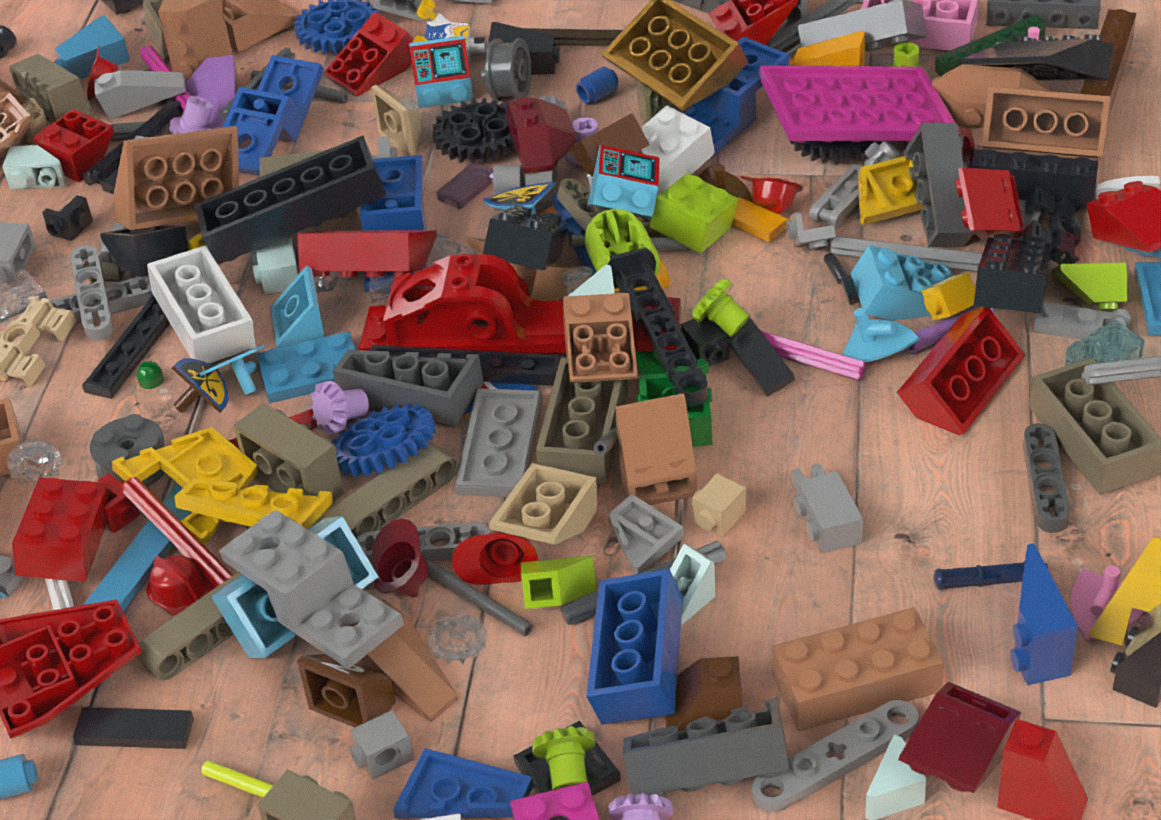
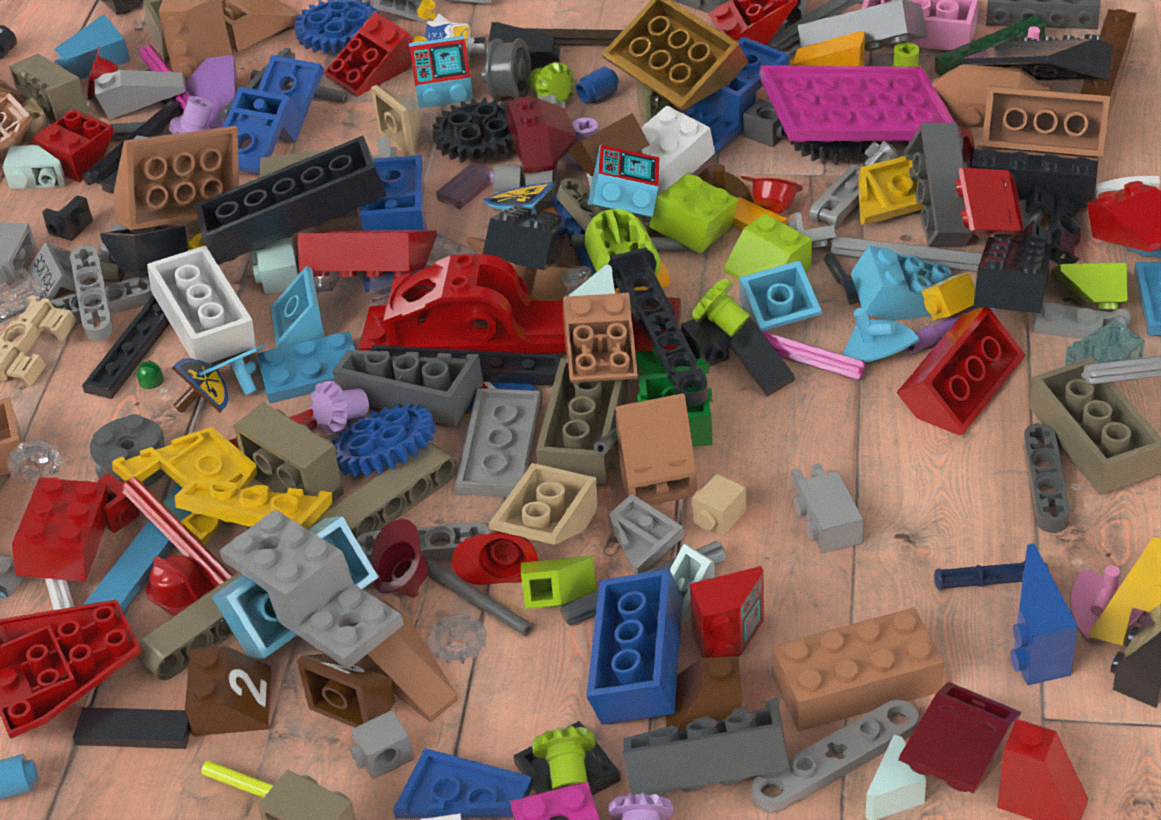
(53, 270): none -> light grey panel
(227, 692): none -> reddish brown slope
(551, 80): none -> lime gear
(727, 612): none -> red slope
(763, 124): none -> dark grey brick
(767, 245): none -> lime slope
(778, 296): none -> medium azure slope

